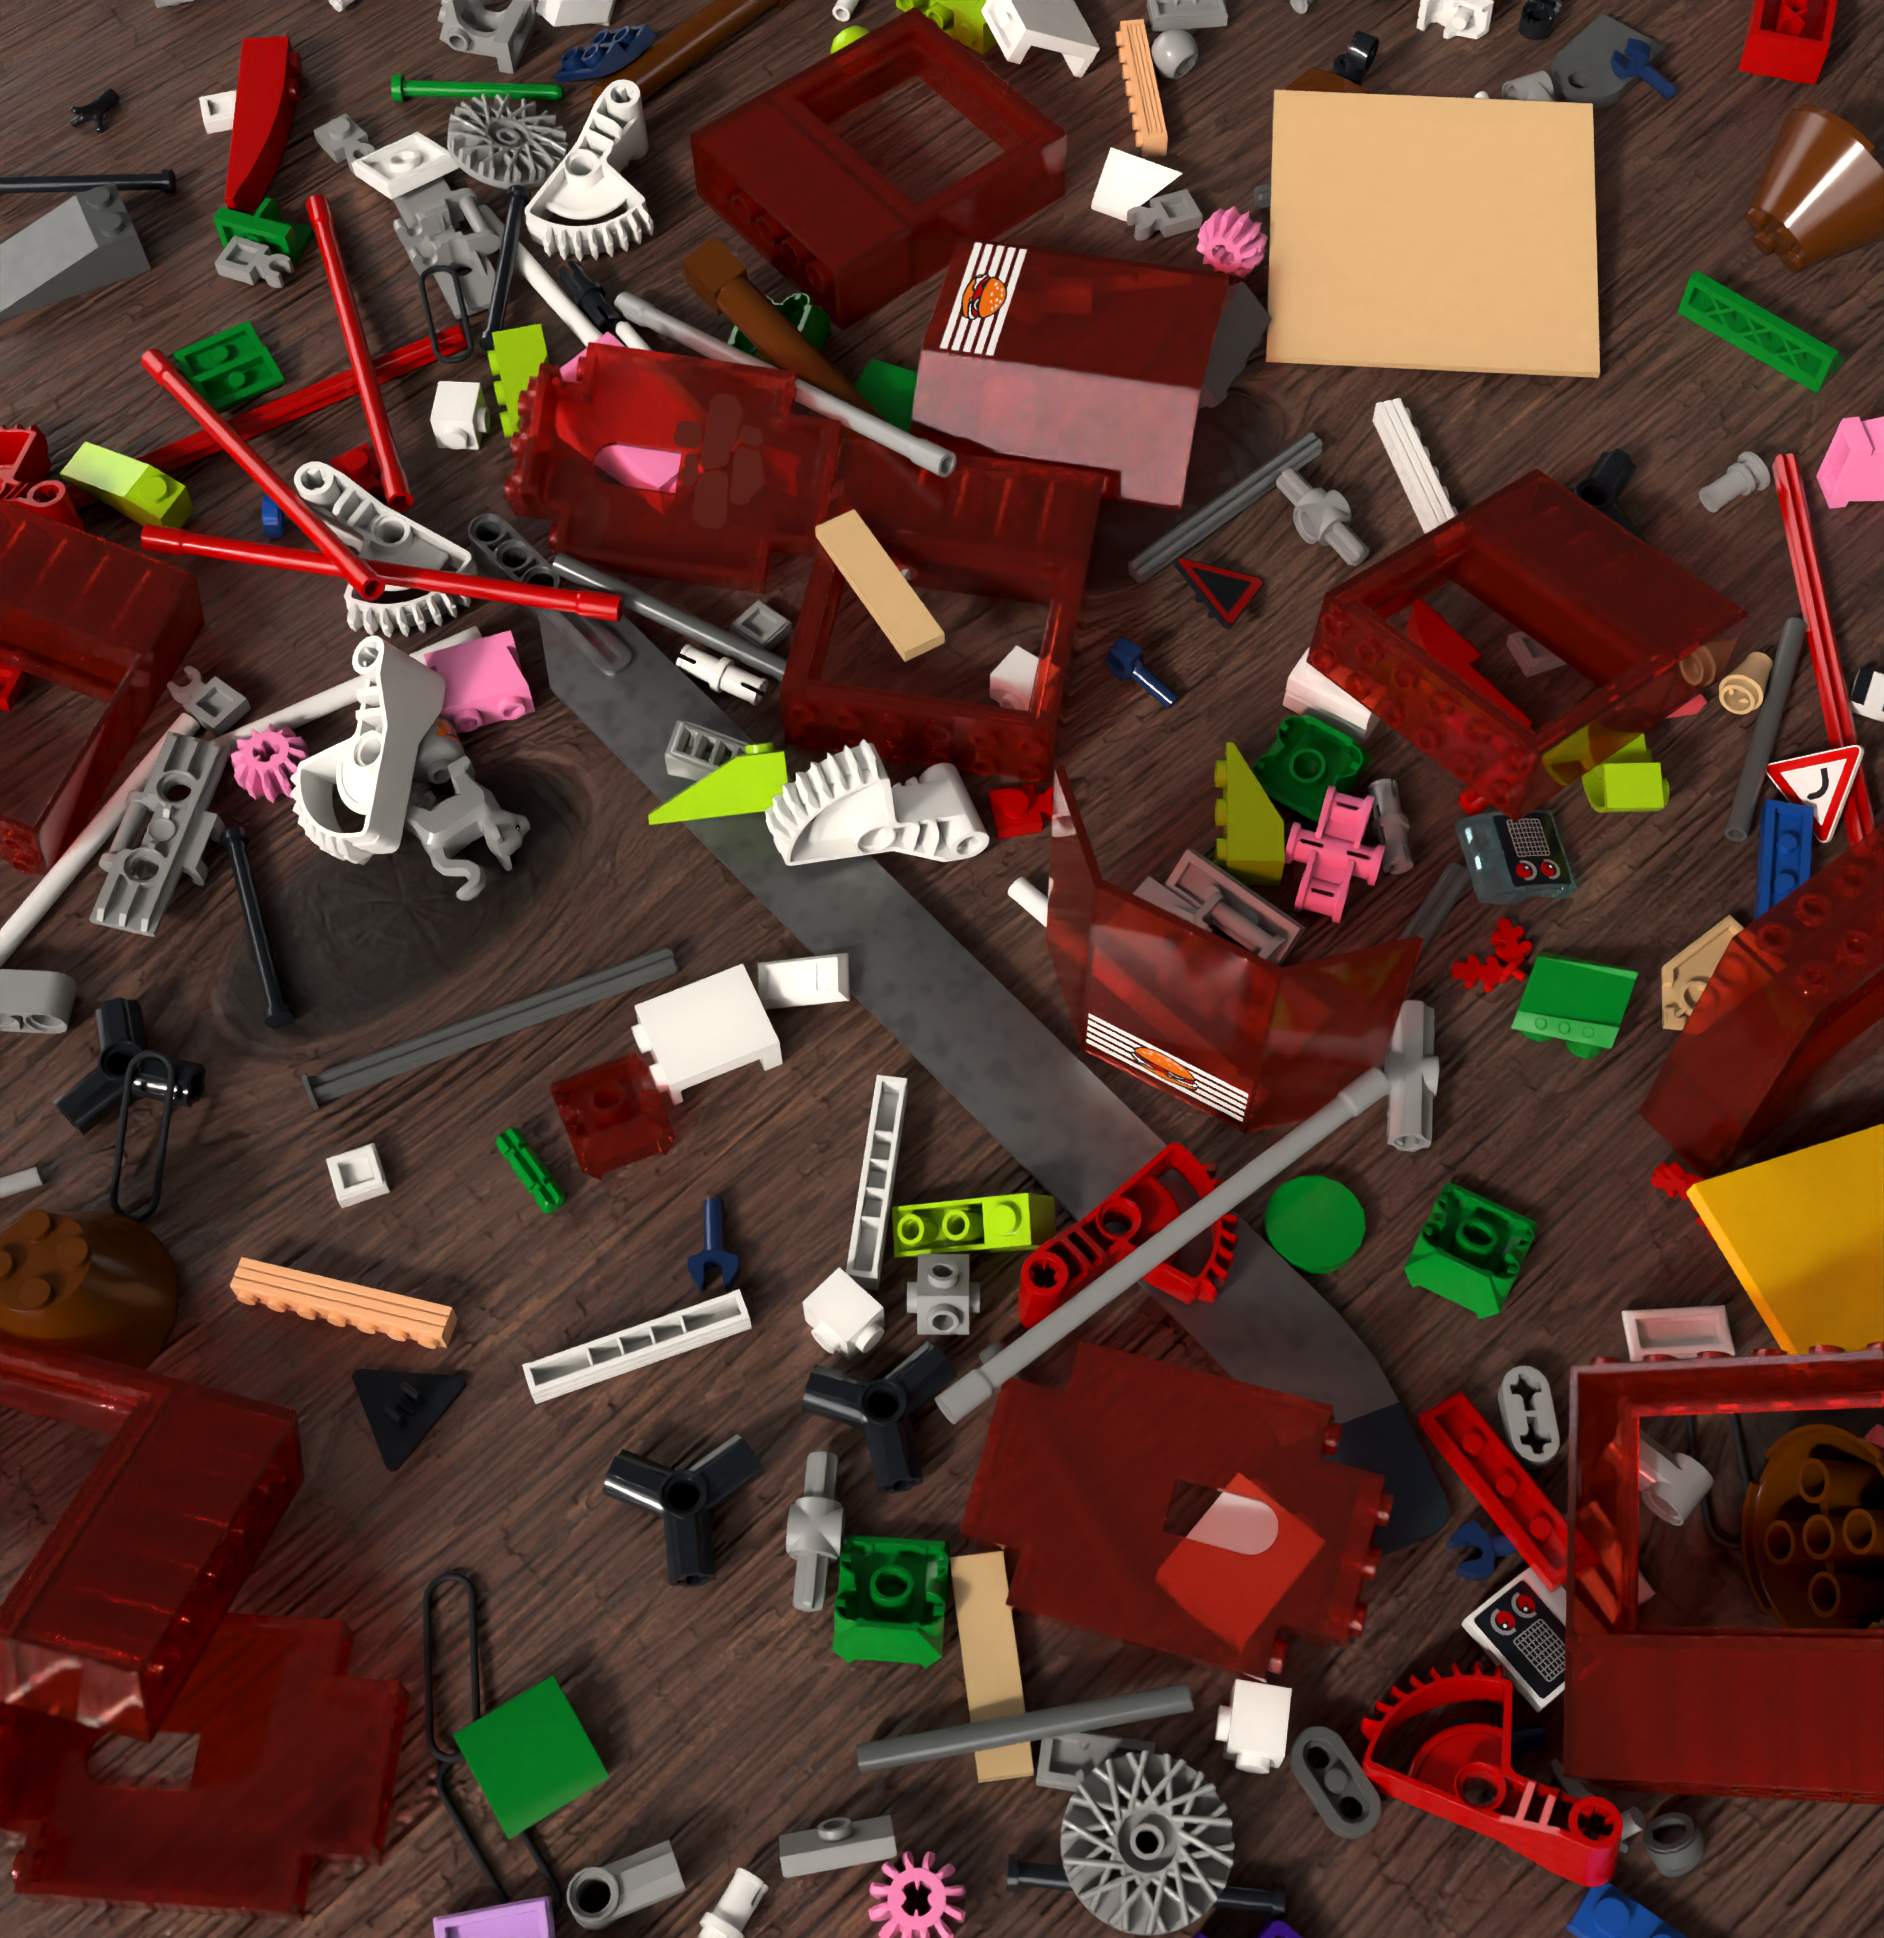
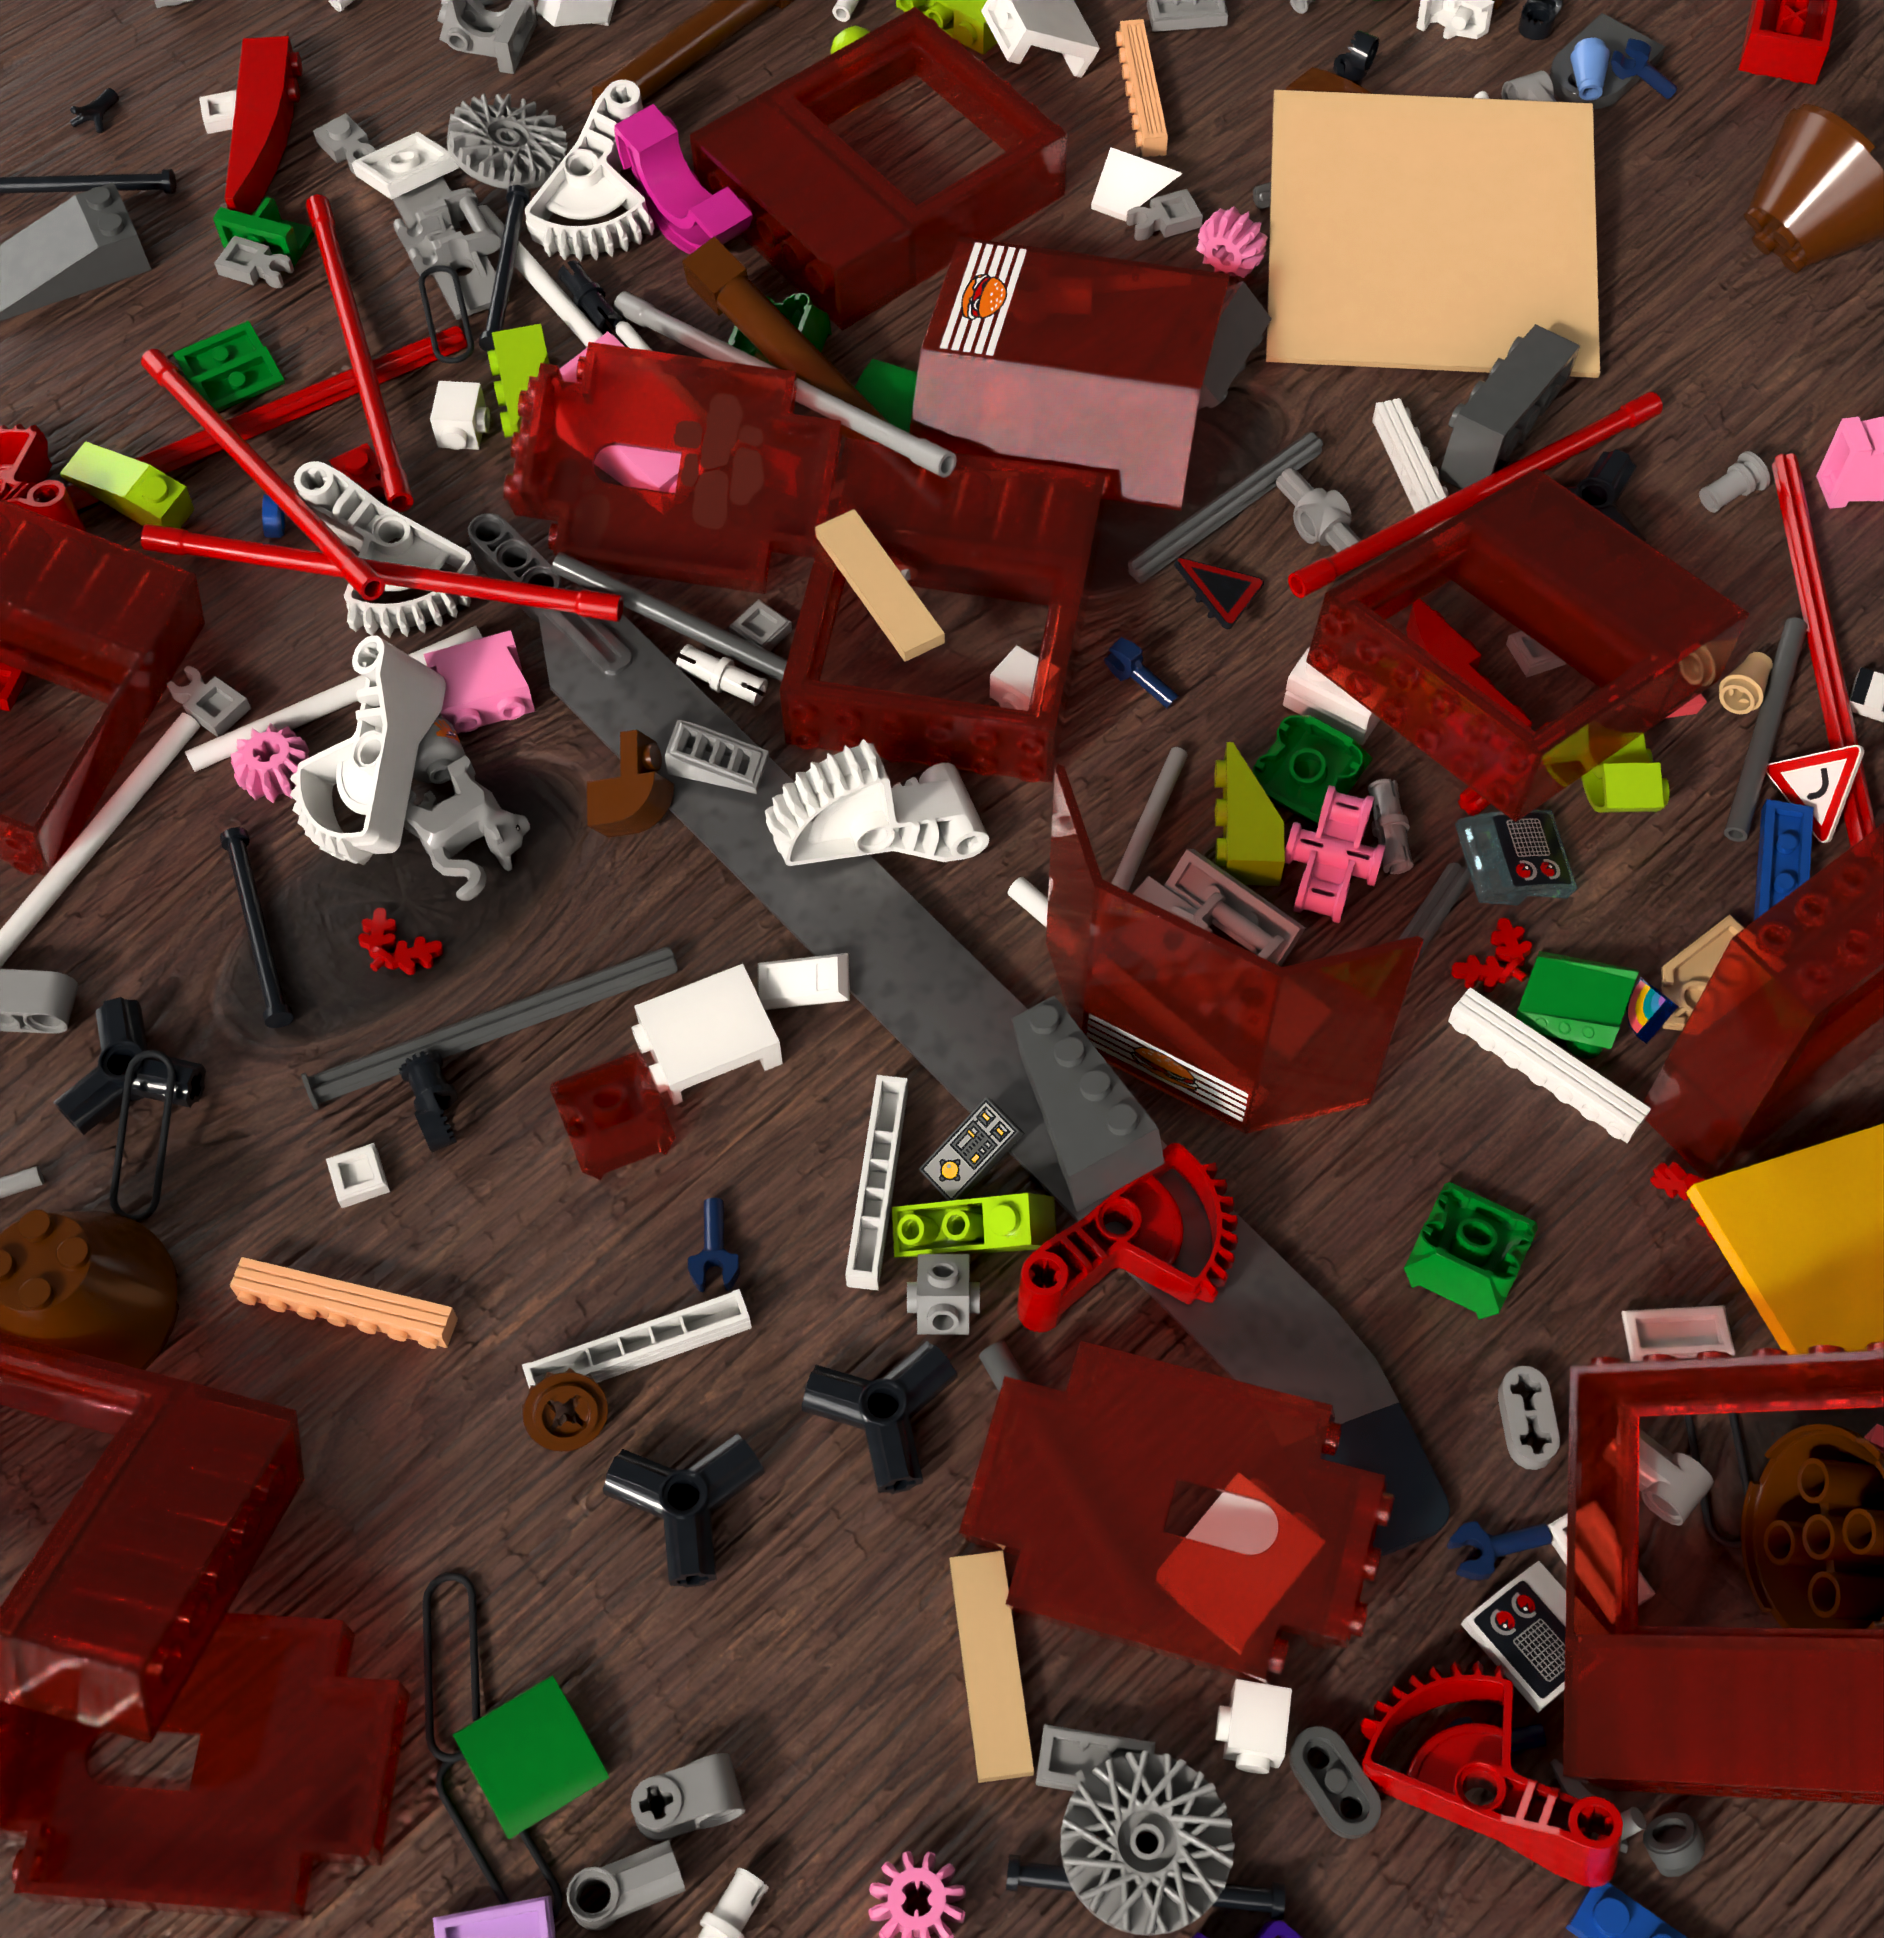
(172, 838): light grey piece -> none
(382, 939): none -> red animal
(401, 88): green bar -> none
(404, 1408): black piece -> none
(432, 1097): none -> black connector
(531, 1170): green axle -> none
(568, 1431): none -> reddish brown gear
(608, 53): dark blue slope -> none
(637, 797): none -> reddish brown brick
(673, 191): none -> dark pink brick
(693, 1797): none -> light grey piece
(733, 788): lime slope -> none
(815, 1531): light grey axle -> none
(837, 1845): light grey plate -> none
(844, 1316): white brick -> none
(891, 1600): green slope -> none
(971, 1150): none -> tile
(982, 1382): light grey piece -> none
(1019, 810): red plate -> none
(1024, 1727): dark grey piece -> none
(1088, 1111): none -> dark grey wedge
(1149, 819): none -> light grey bar
(1174, 53): light grey piece -> none
(1314, 1224): green tile -> none
(1328, 569): none -> red piece
(1412, 1077): light grey piece -> none
(1500, 1486): red tile -> none
(1506, 406): none -> dark grey wedge
(1548, 1065): none -> white piece
(1590, 67): none -> medium blue cone
(1648, 1010): none -> tile
(1759, 332): green fence -> none

